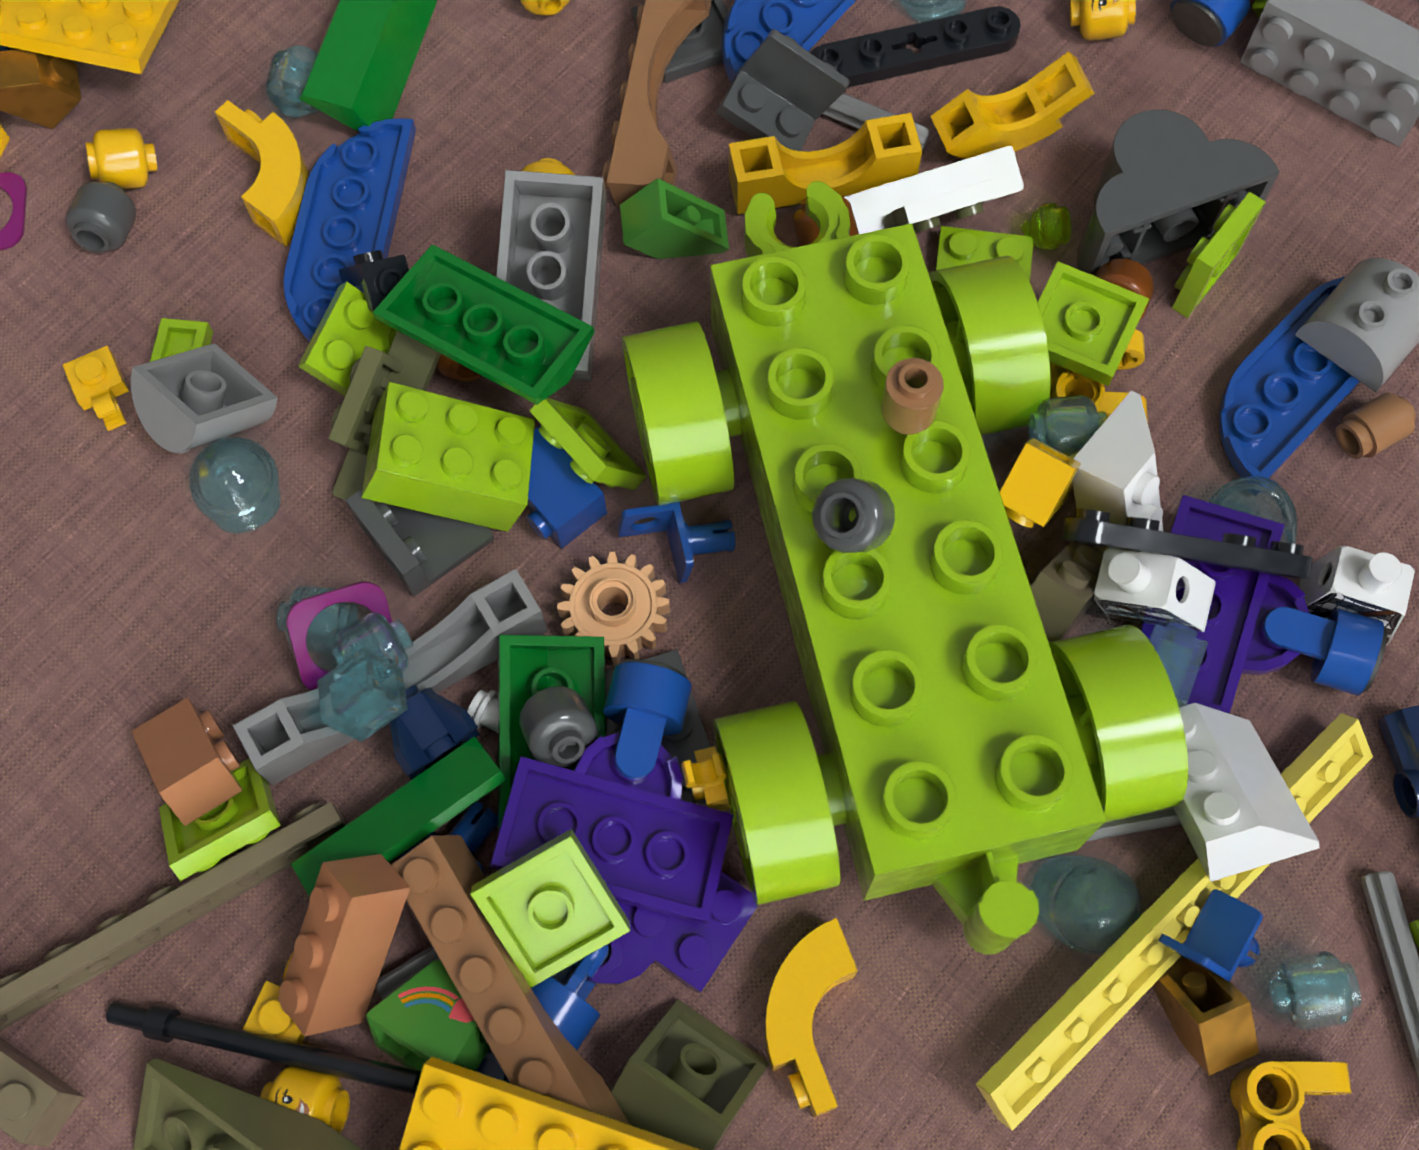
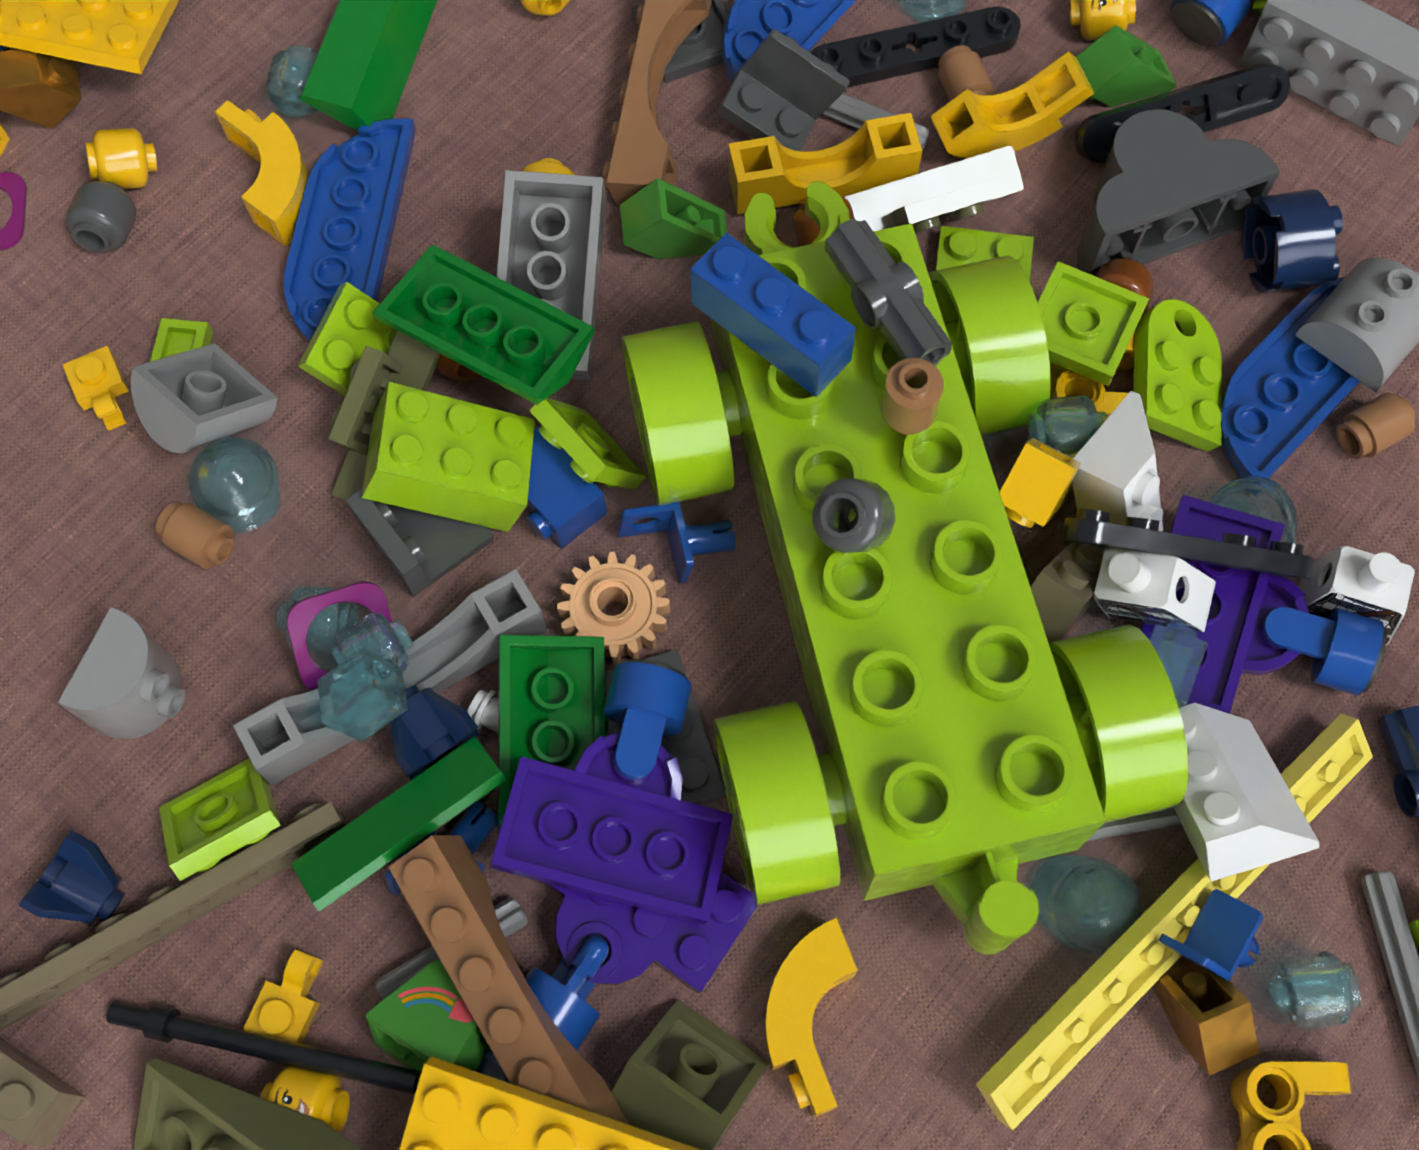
(75, 884): none -> dark blue brick
(124, 681): none -> light grey brick
(187, 760): nougat brick -> none
(195, 534): none -> medium nougat brick
(342, 943): nougat brick -> none
(375, 275): black bracket -> none
(550, 908): lime plate -> none
(557, 726): dark grey head -> none
(707, 778): yellow plate -> none
(771, 314): none -> blue brick
(886, 293): none -> dark grey piece
(963, 70): none -> medium nougat brick
(1048, 226): clear neon green plate -> none
(1124, 68): none -> bright green slope
(1179, 374): none -> lime plate
(1214, 255): lime plate -> none
(1220, 100): none -> black piece
(1291, 240): none -> dark blue brick

